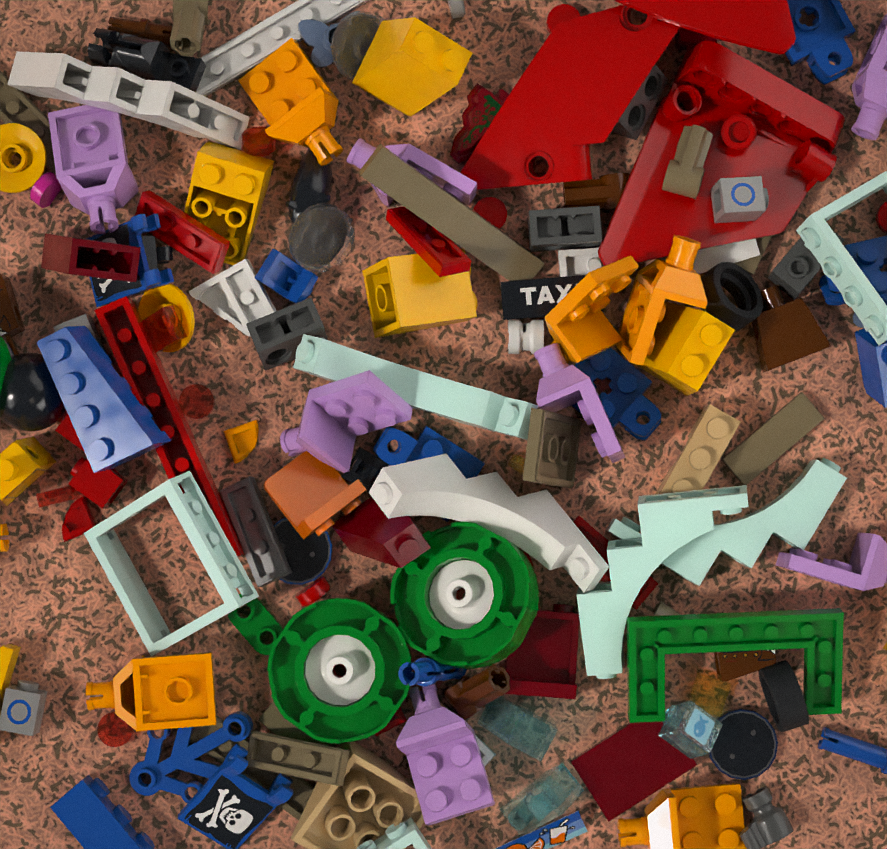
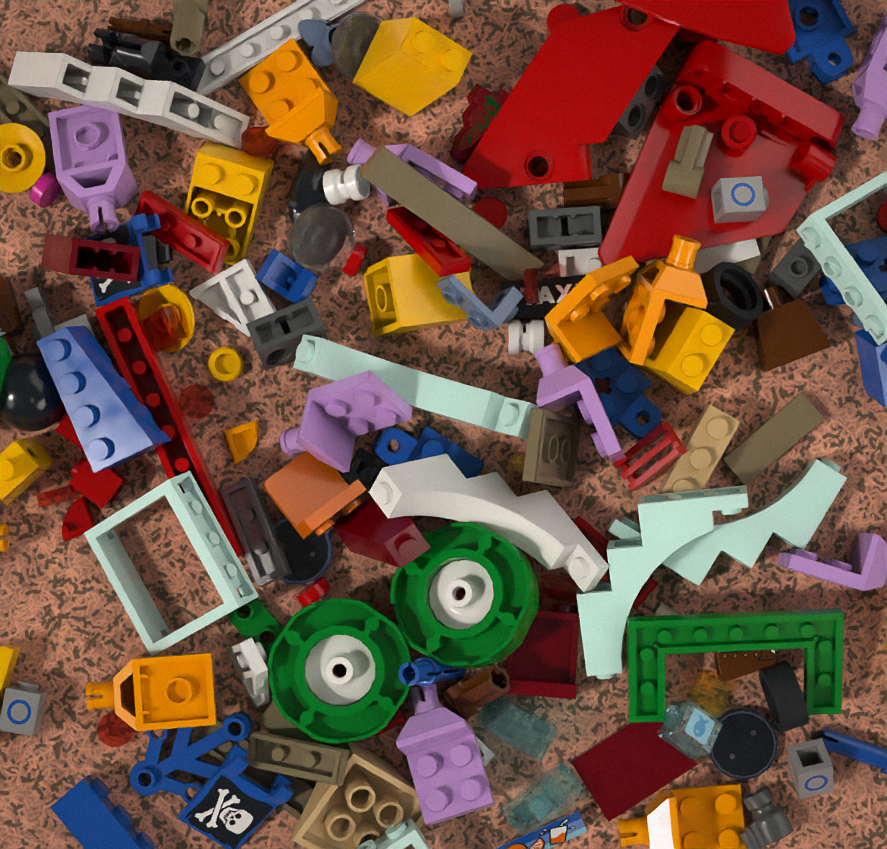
(41, 313): none -> light grey plate
(226, 364): none -> yellow tile
(249, 663): none -> white wing
(345, 185): none -> white wheel
(355, 259): none -> red tile
(483, 317): none -> sand blue bracket
(531, 285): none -> clear red tile
(559, 588): none -> clear red tile
(629, 471): none -> red tile
(810, 768): none -> light grey brick

